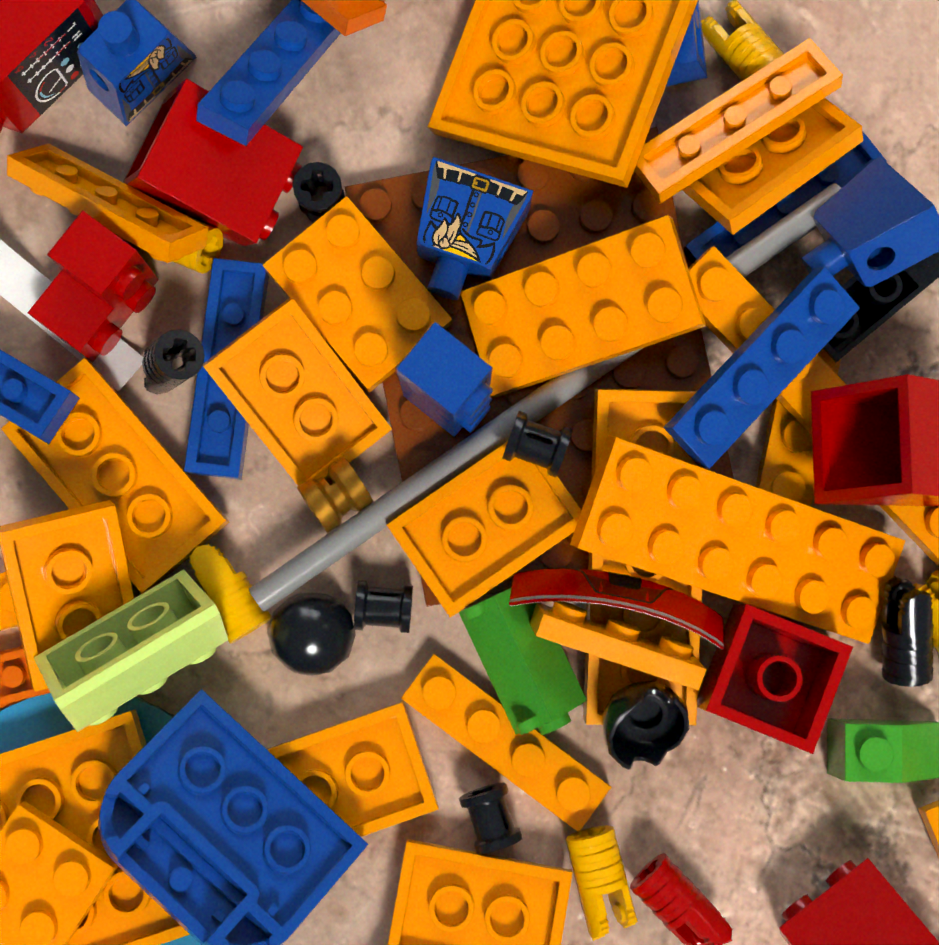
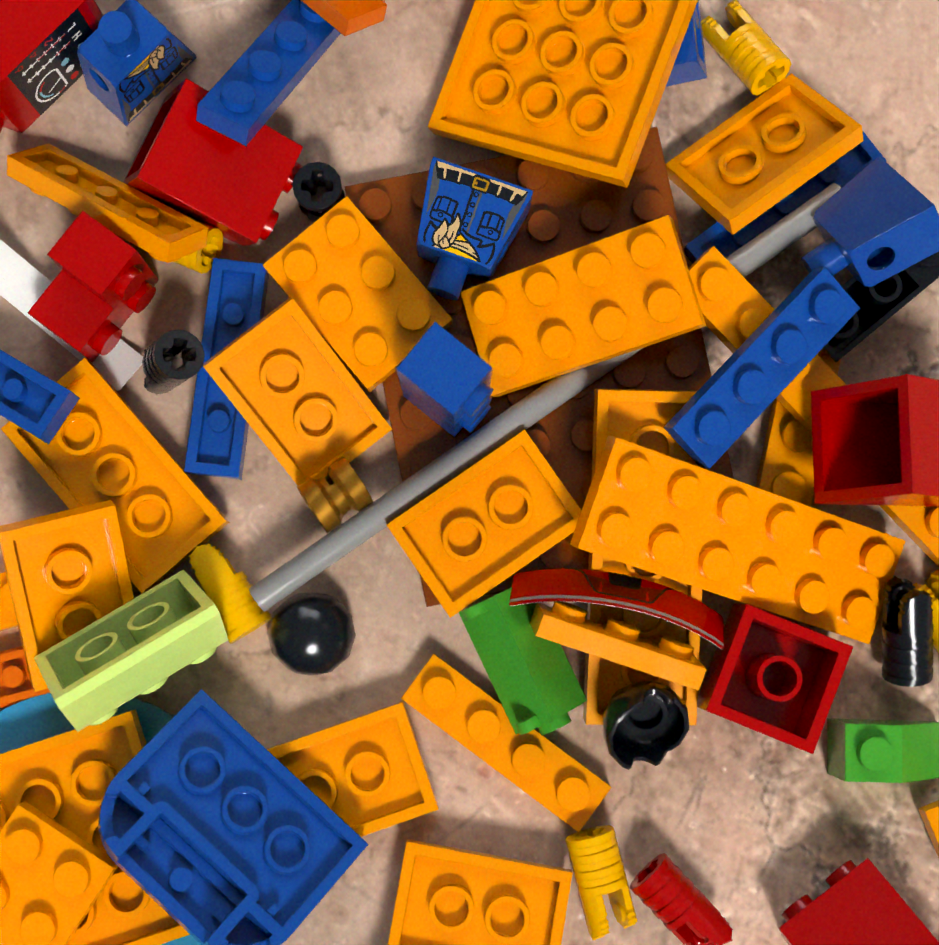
(383, 607): black bush -> none
(490, 818): black bush -> none
(537, 444): black bush -> none
(736, 119): light orange plate -> none

